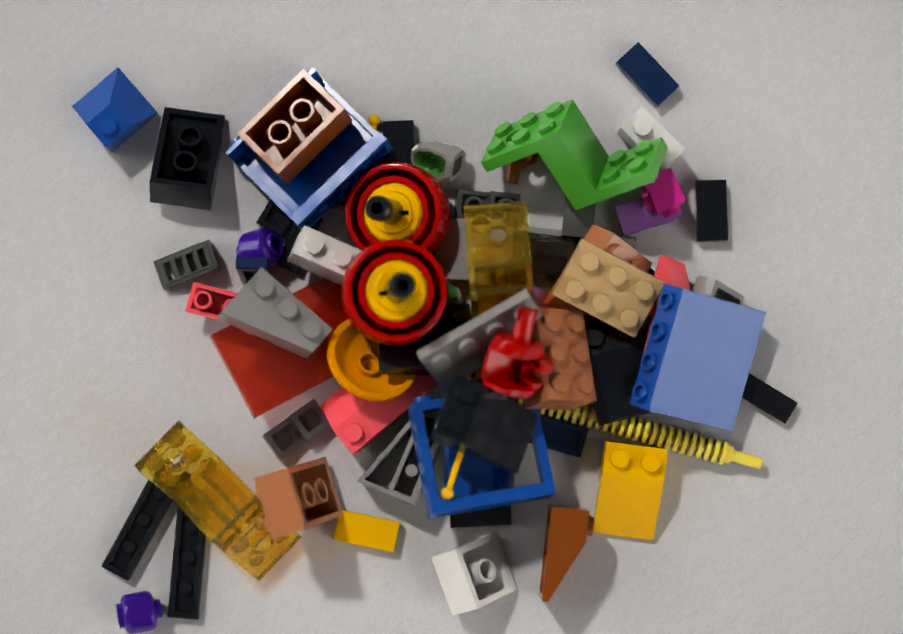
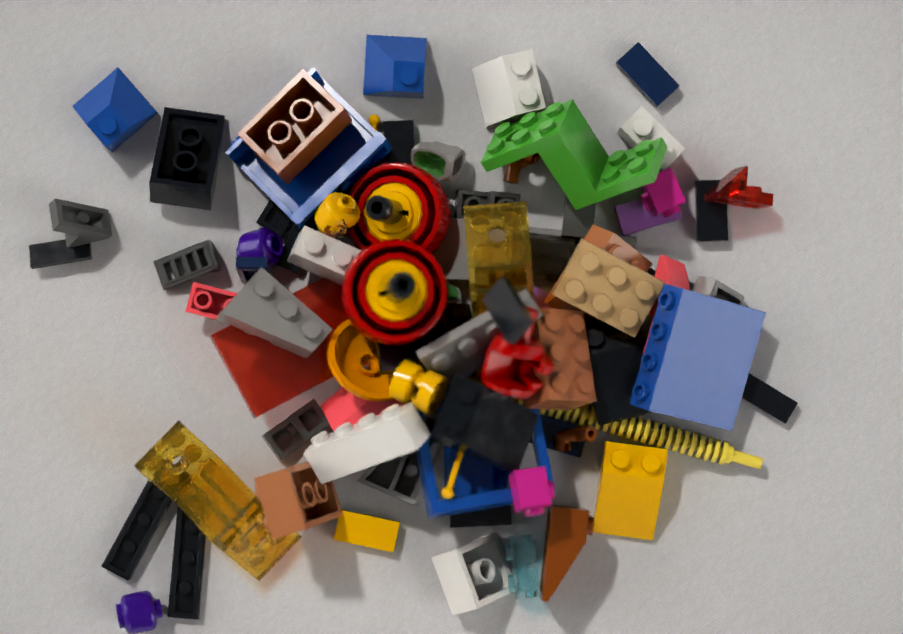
(57, 253): none -> black piece
(80, 222): none -> dark grey slope
(337, 215): none -> yellow head
(366, 443): none -> white brick
(394, 66): none -> blue slope
(416, 386): none -> yellow wheel
(508, 88): none -> white slope
(508, 310): none -> black tile
(522, 579): none -> clear light blue hinge
(531, 491): none -> dark pink brick
(574, 434): none -> dark orange arm
(735, 192): none -> clear red slope

